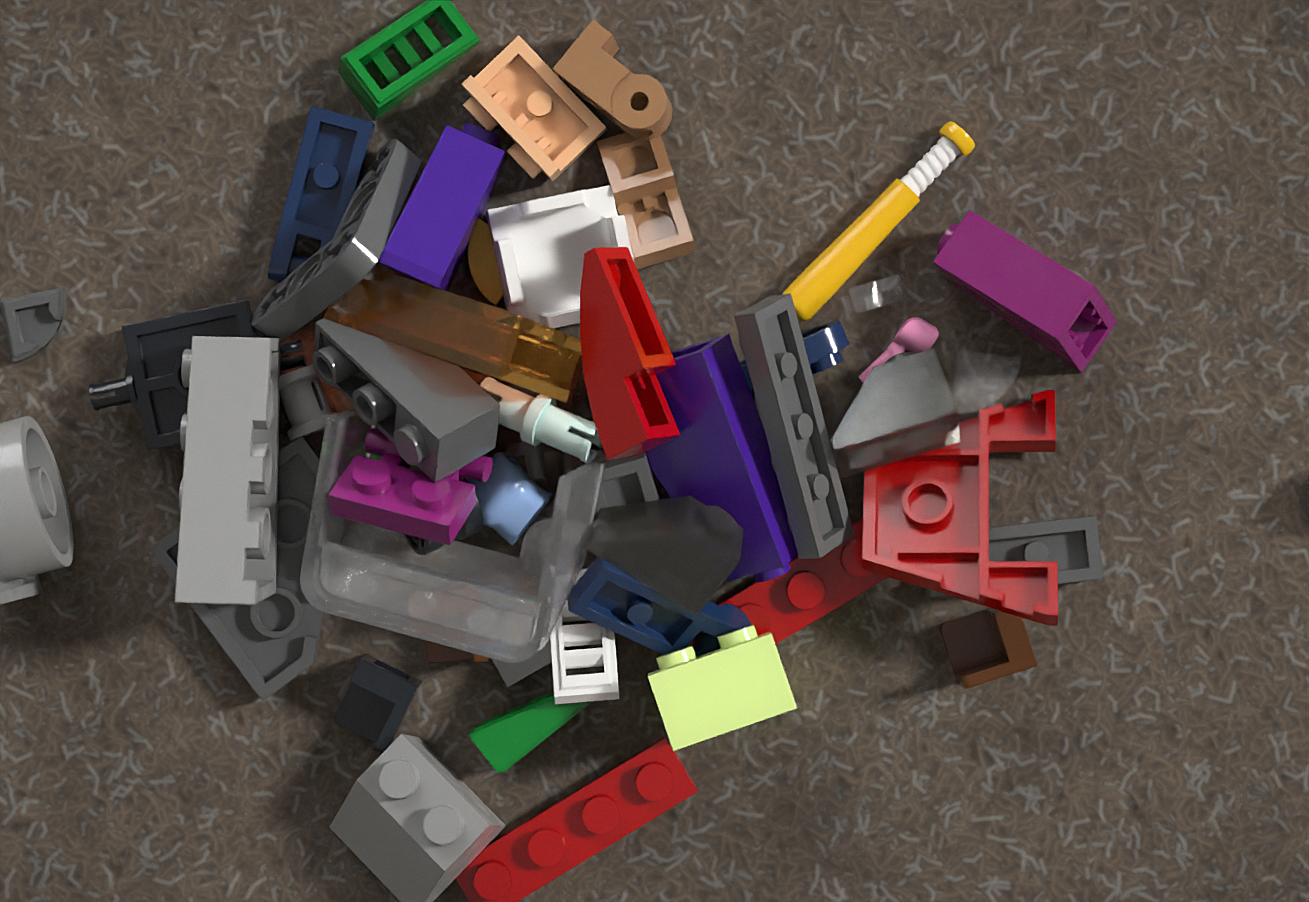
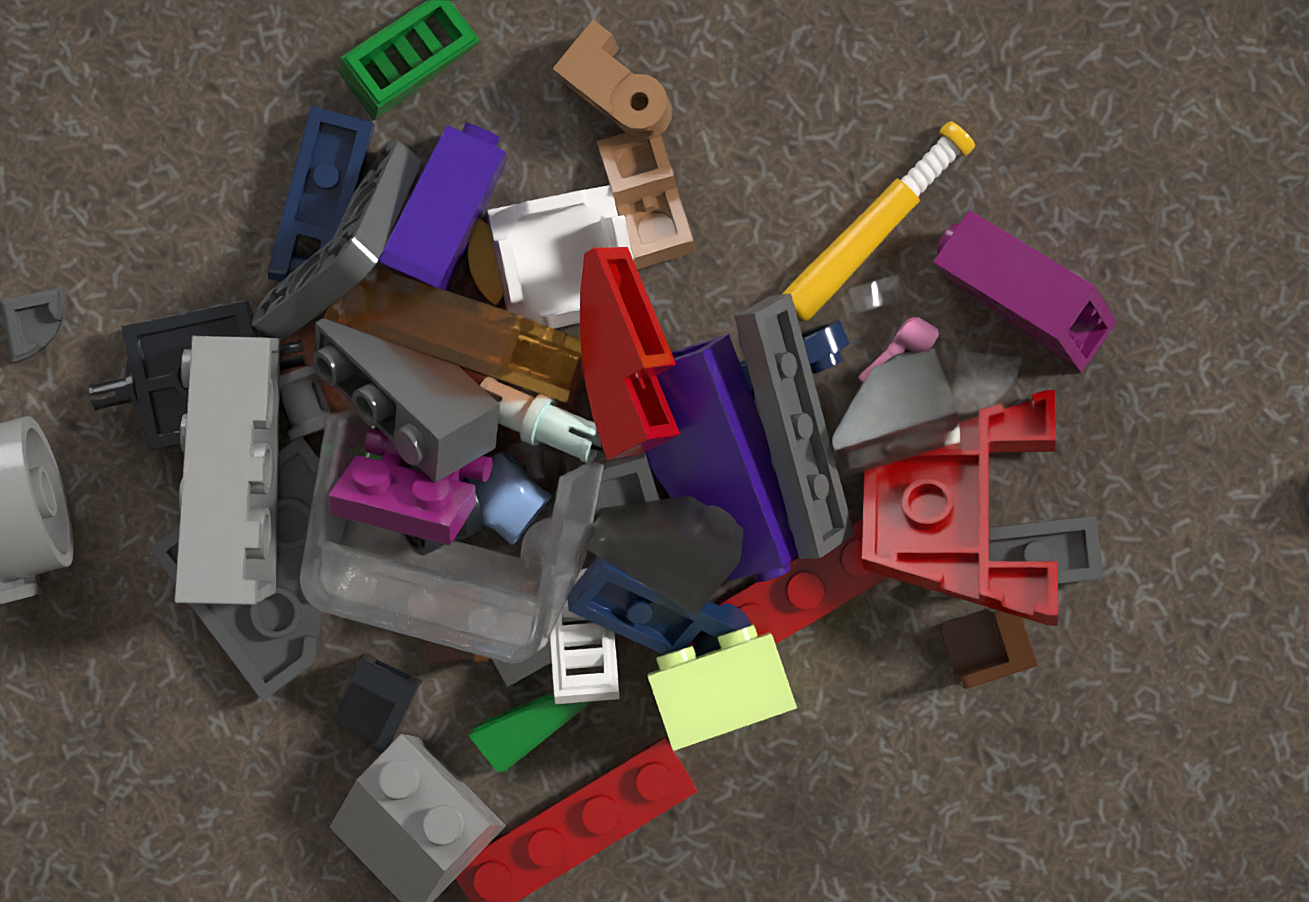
(533, 109): light nougat bracket -> none

